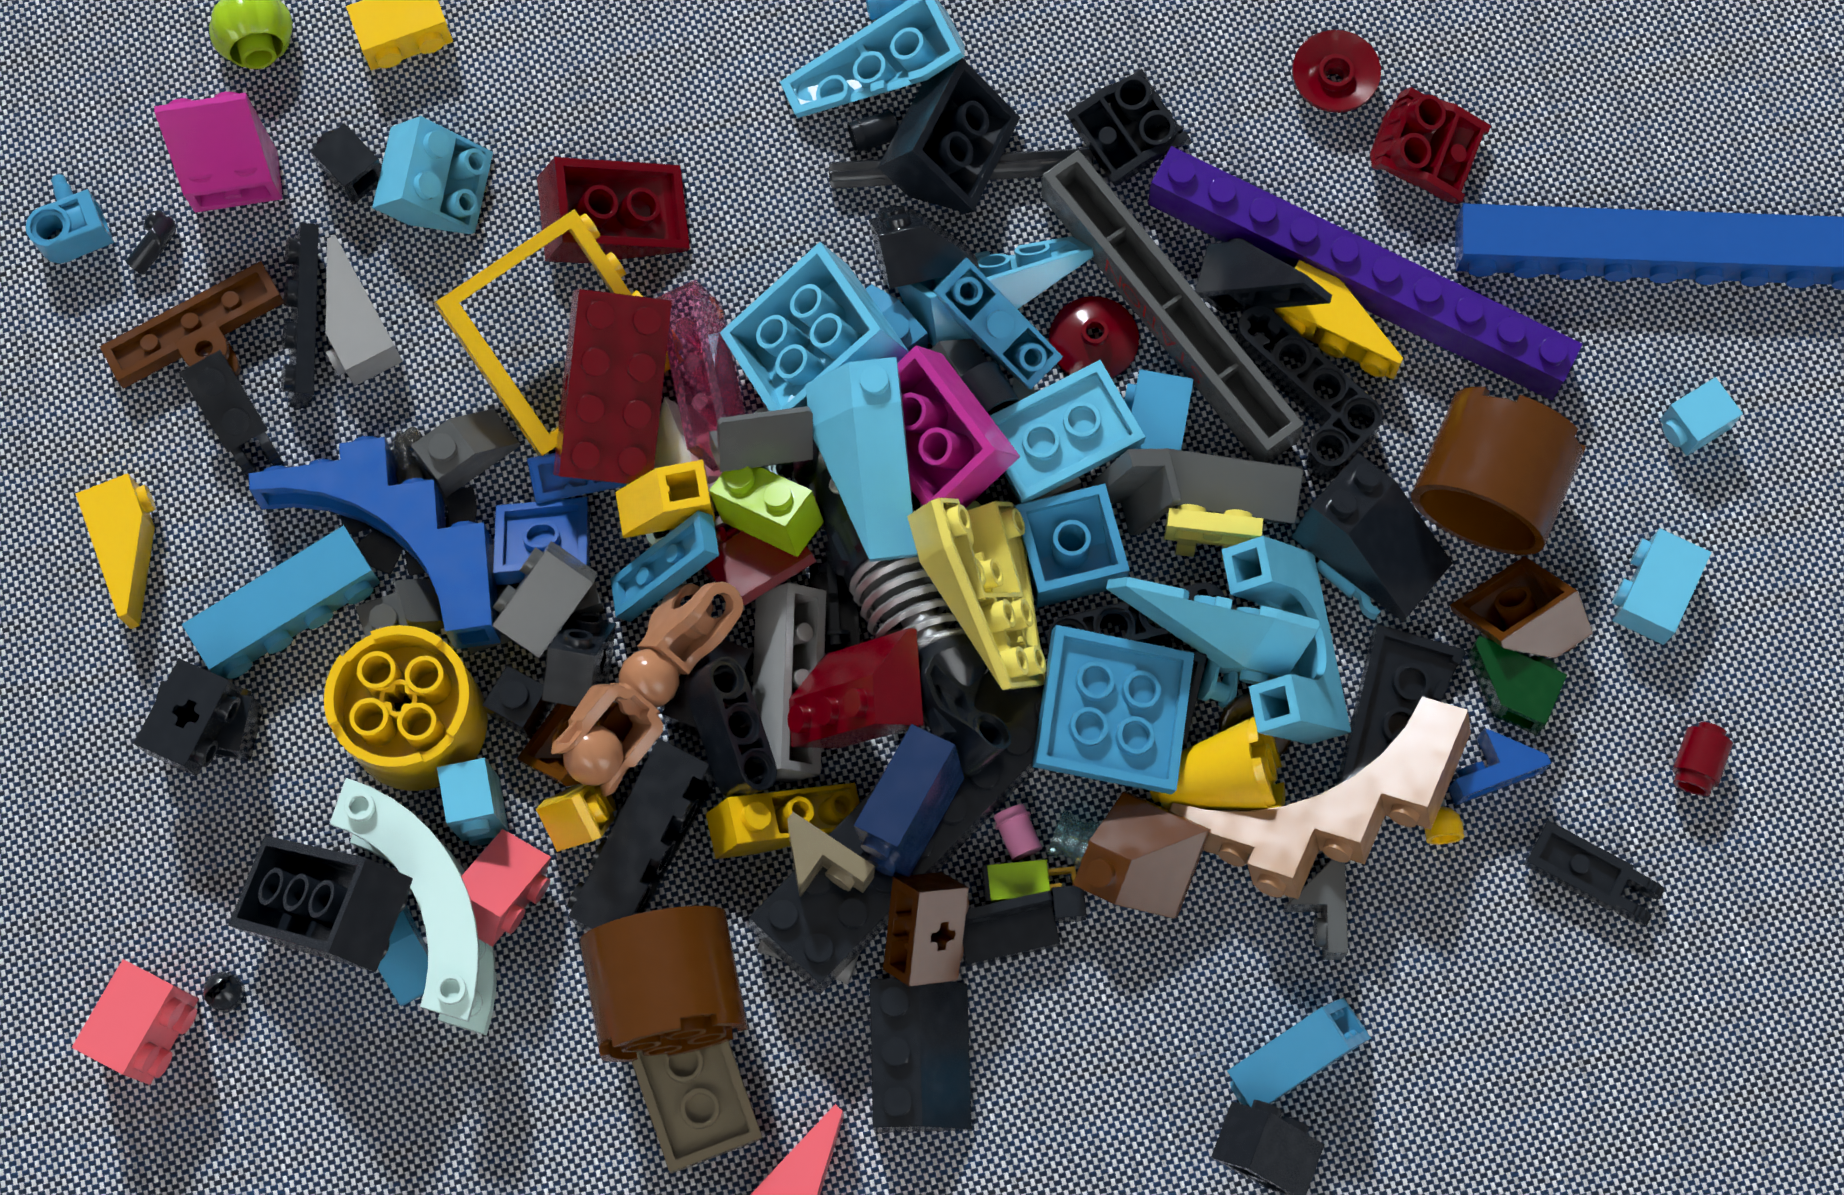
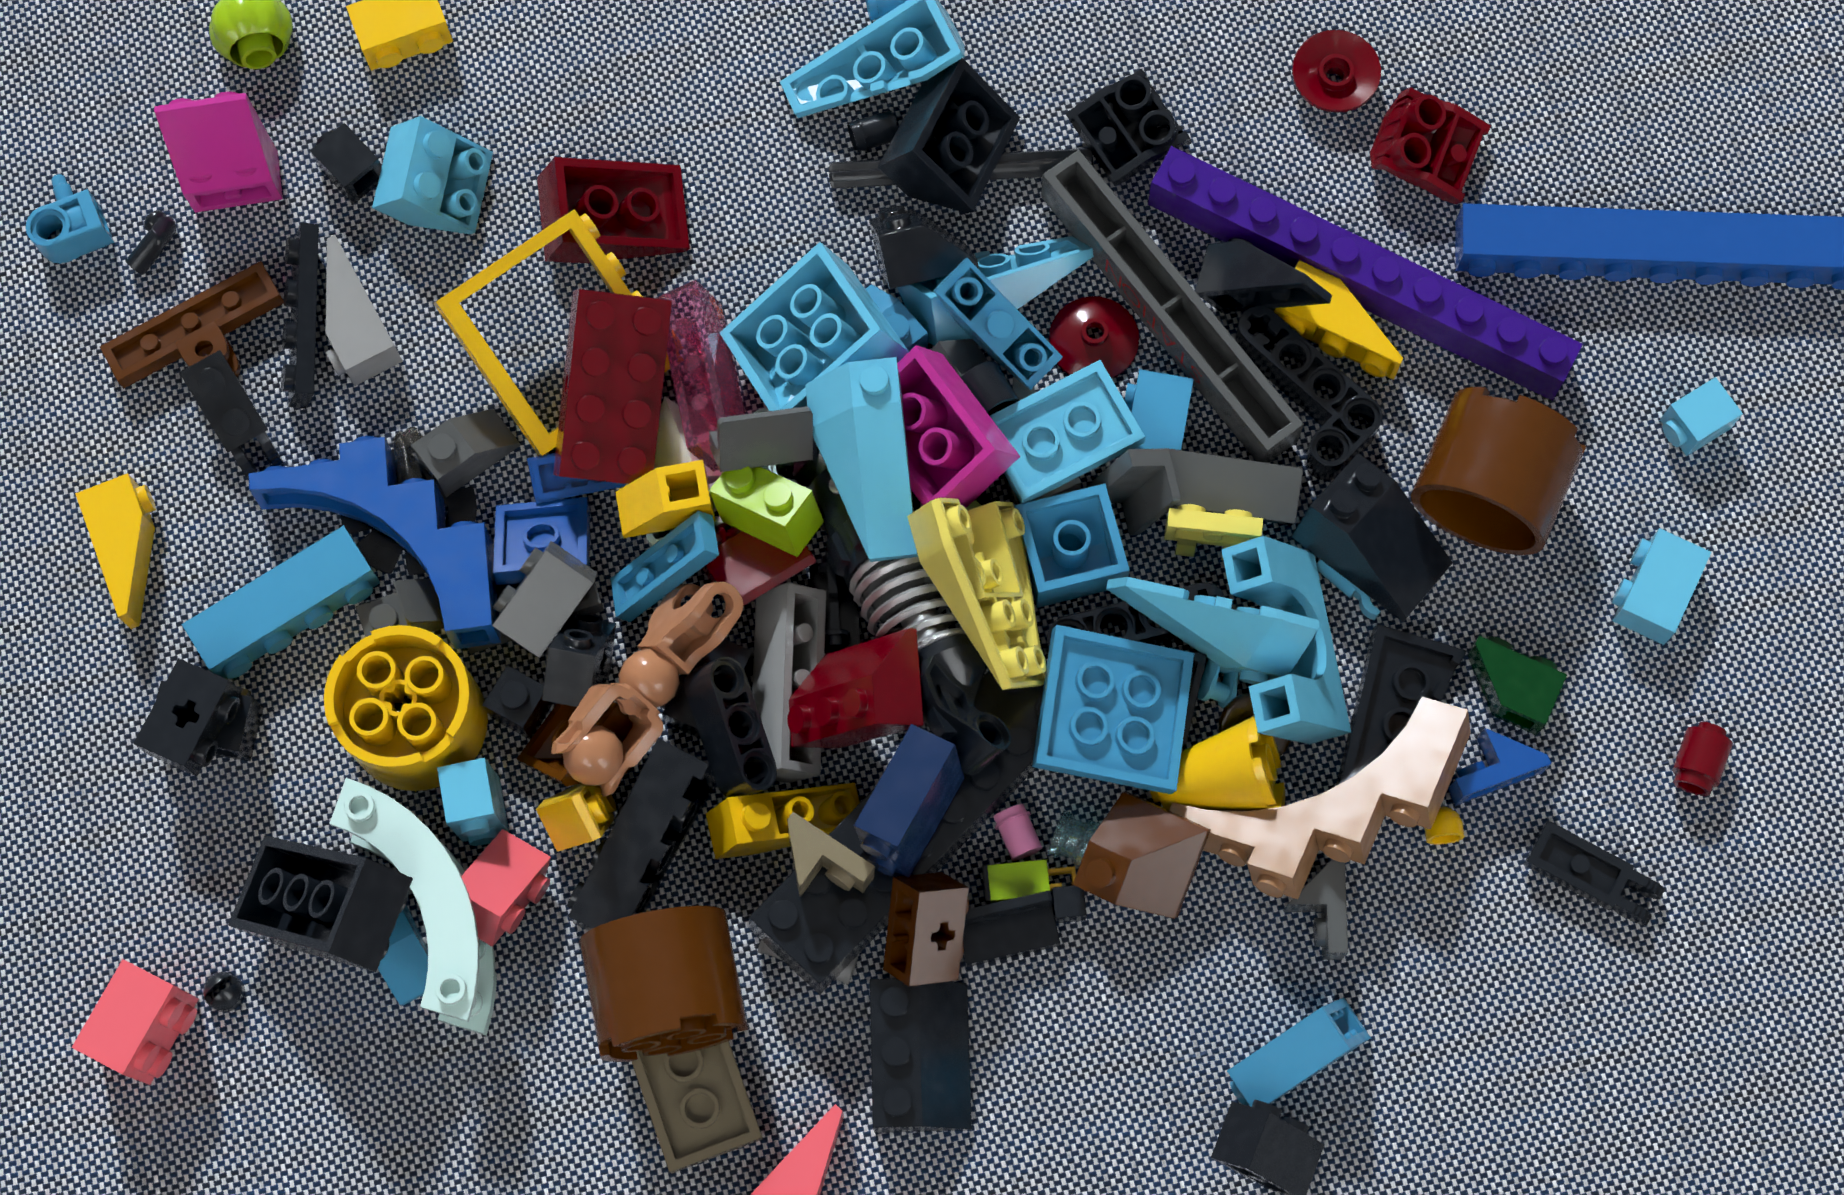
(1526, 610): reddish brown slope -> none

